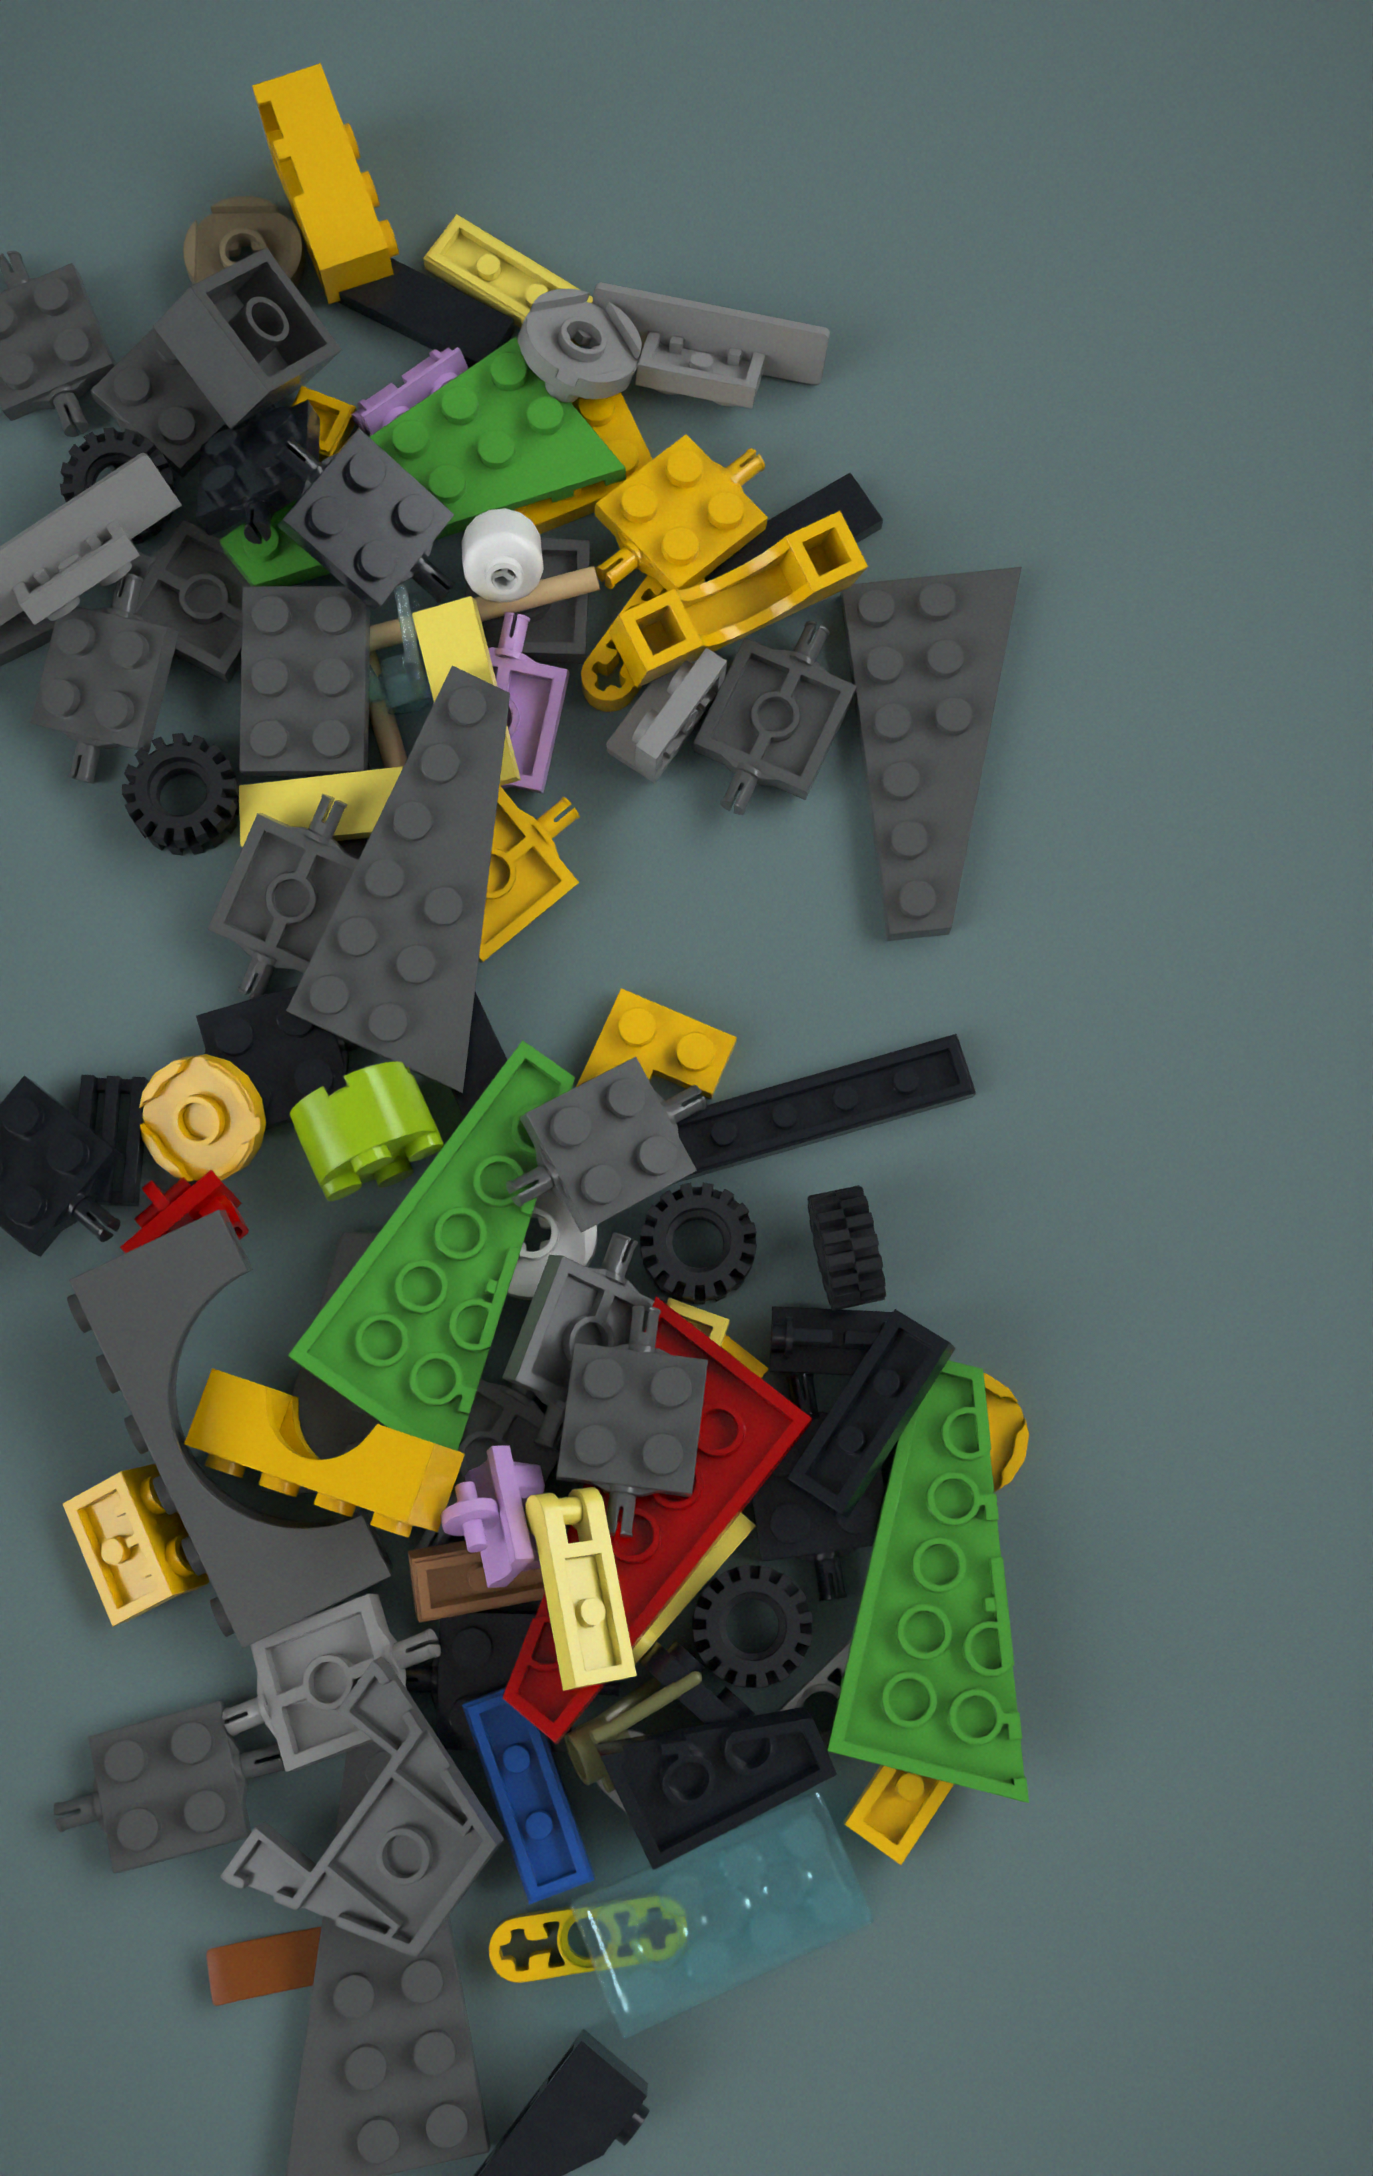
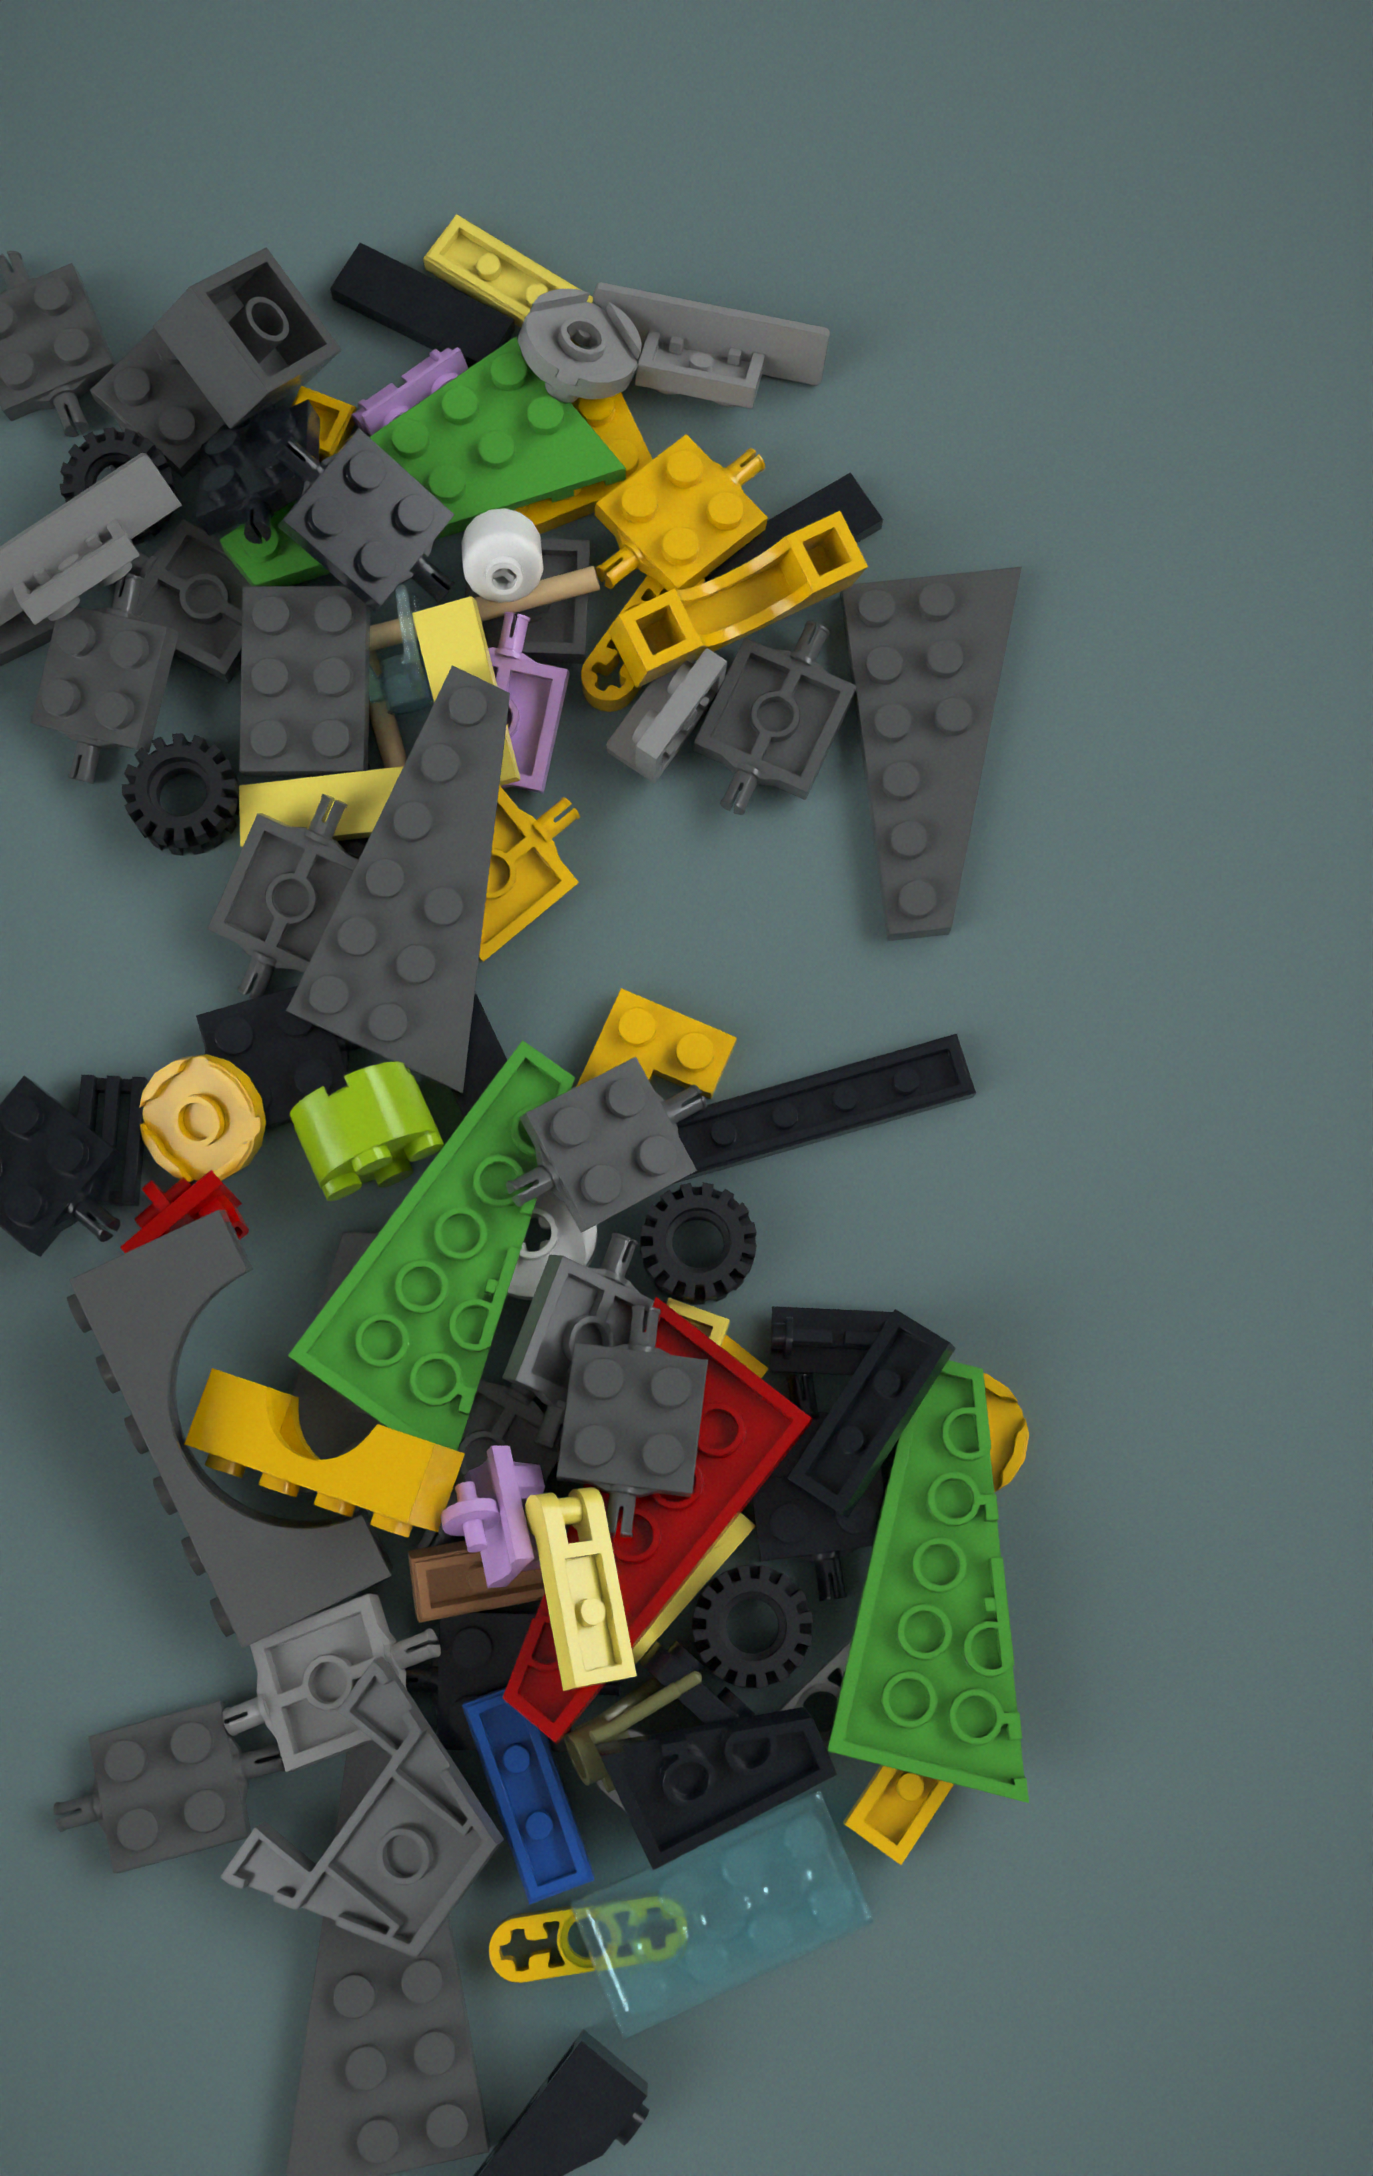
(131, 1544): yellow bracket -> none
(237, 224): dark tan plate -> none
(263, 1966): dark orange sticker -> none
(323, 181): yellow wedge -> none
(846, 1247): black tyre -> none

